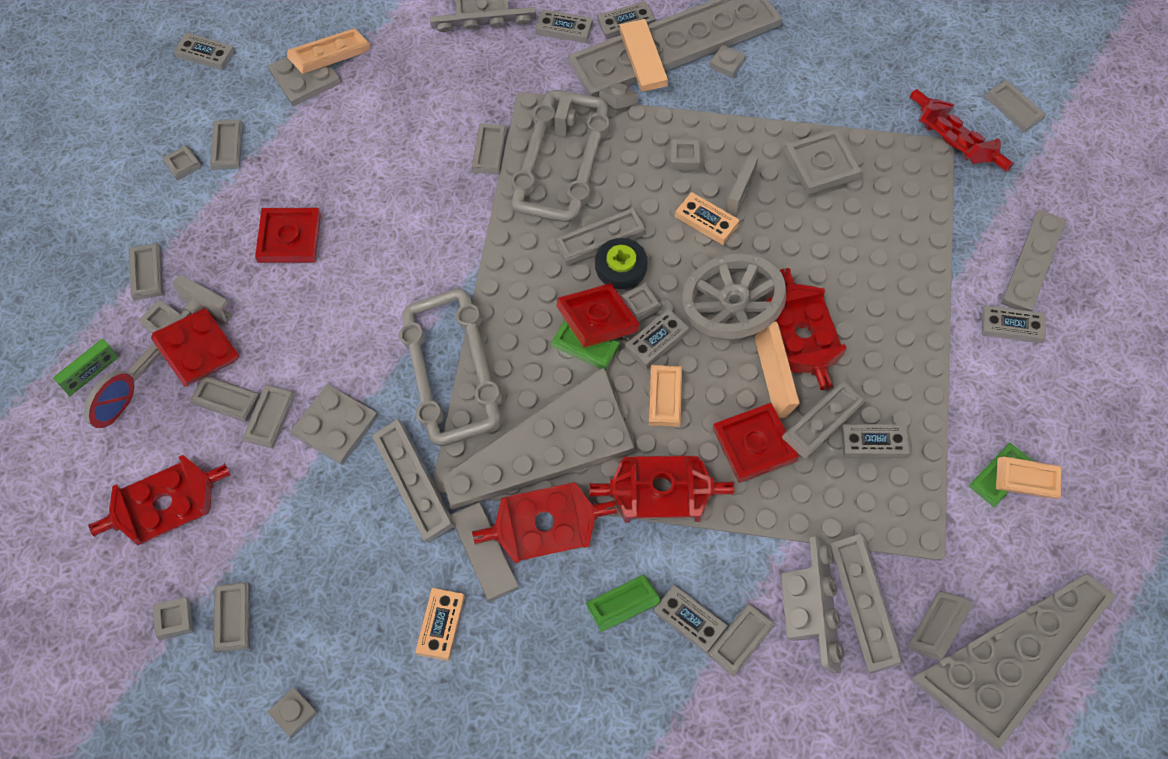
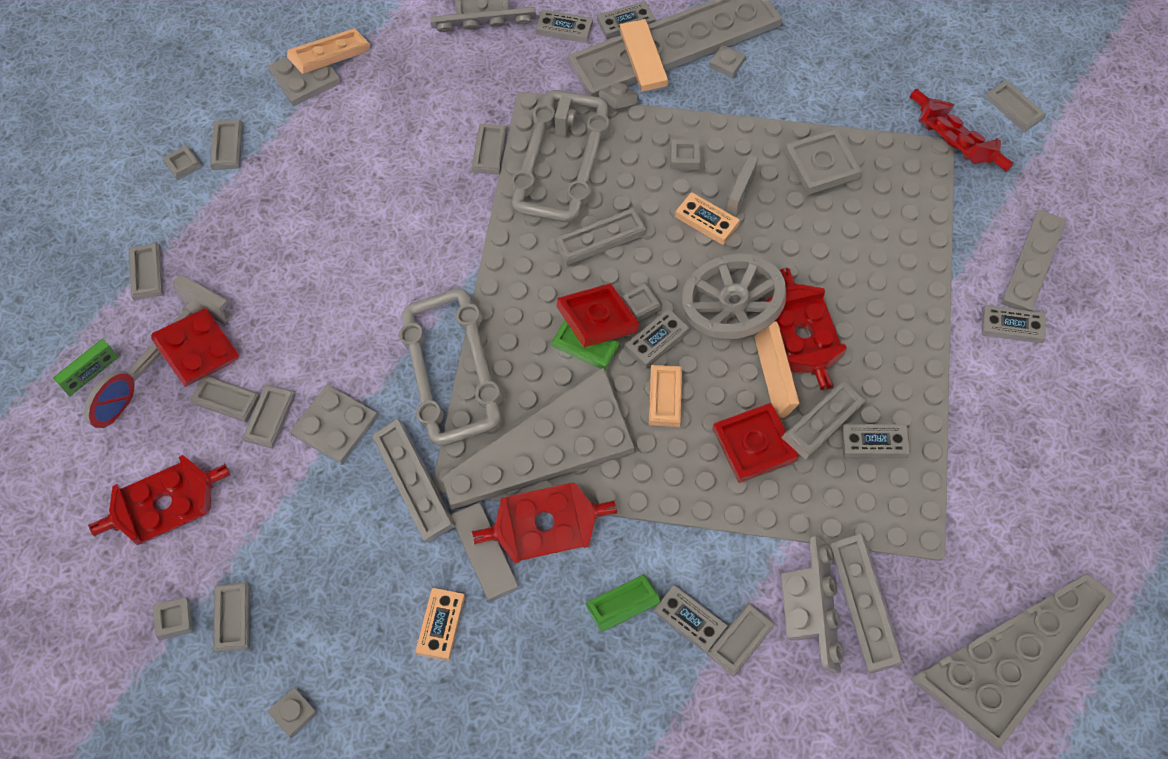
(158, 317): light grey plate -> none
(204, 51): light grey tile -> none
(288, 235): red plate -> none
(612, 269): black wheel -> none
(637, 497): red plate -> none
(940, 625): light grey tile -> none
(985, 482): bright green tile -> none
(1028, 477): light nougat tile -> none

